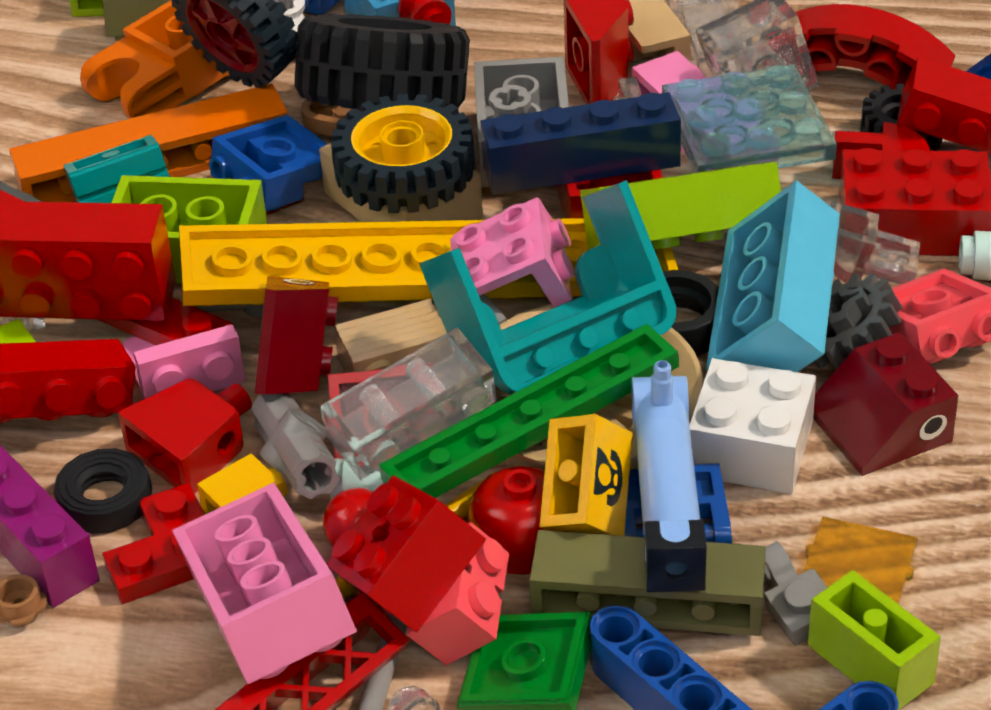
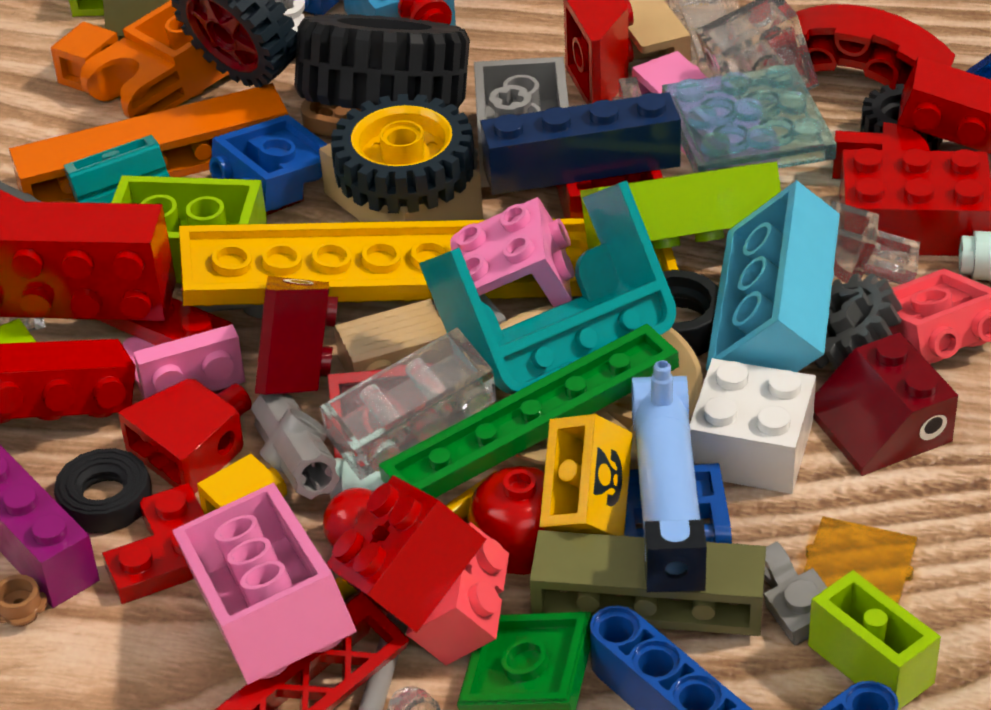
(76, 48): none -> orange brick

